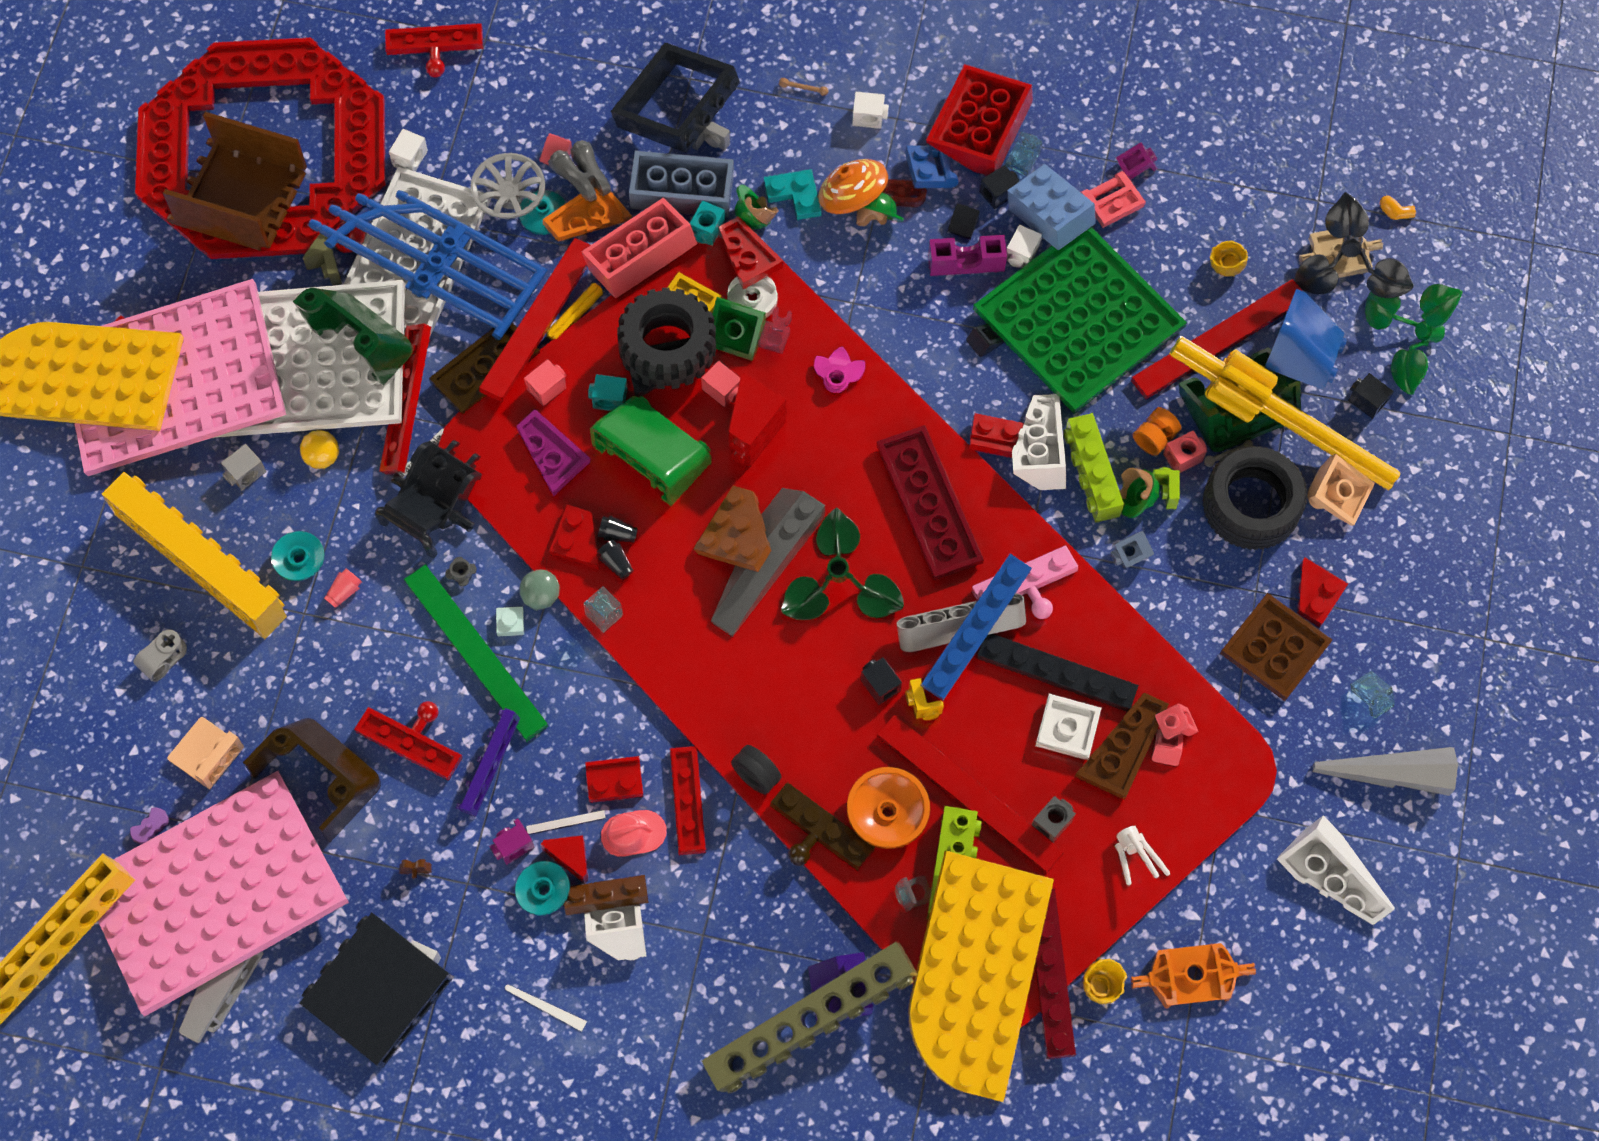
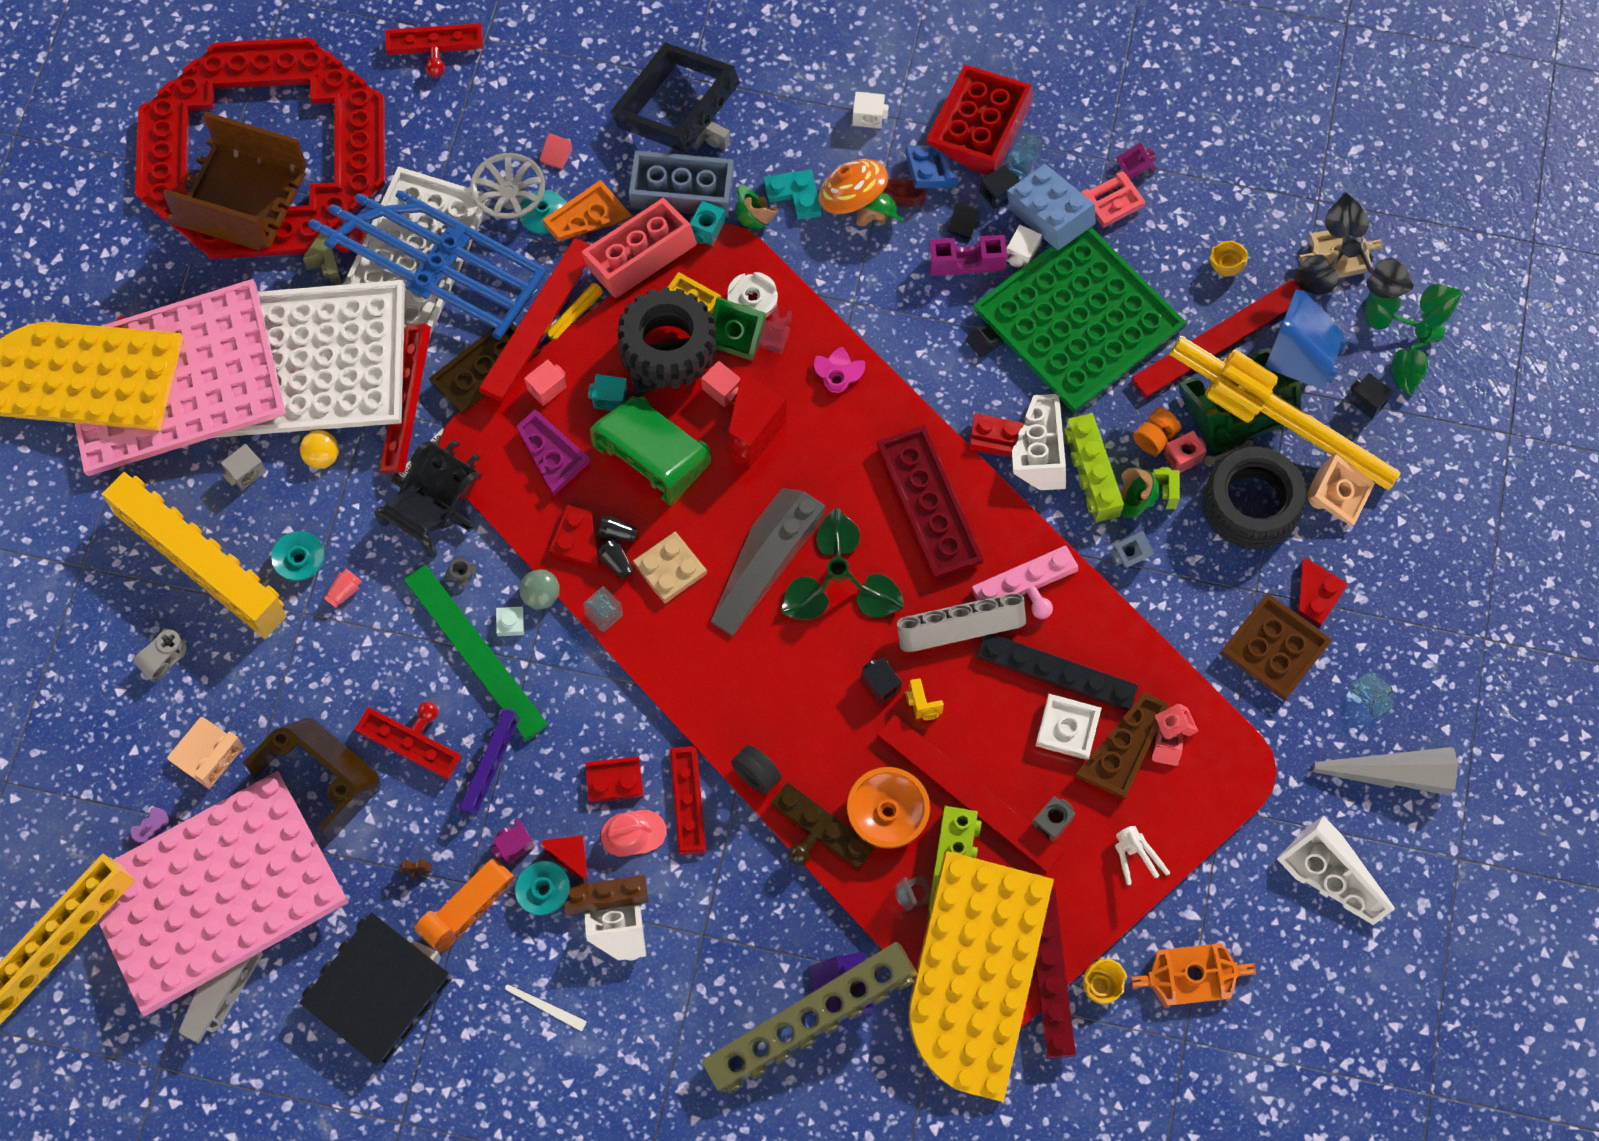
(376, 339): dark green windscreen -> none
(408, 150): white brick -> none
(465, 907): none -> orange beam
(565, 822): white sticker -> none
(584, 159): dark grey piece -> none
(670, 567): none -> tan plate
(736, 532): dark orange plate -> none
(748, 252): red wing -> none
(785, 83): medium nougat hinge -> none
(976, 627): blue plate -> none
(1395, 210): light orange arm -> none

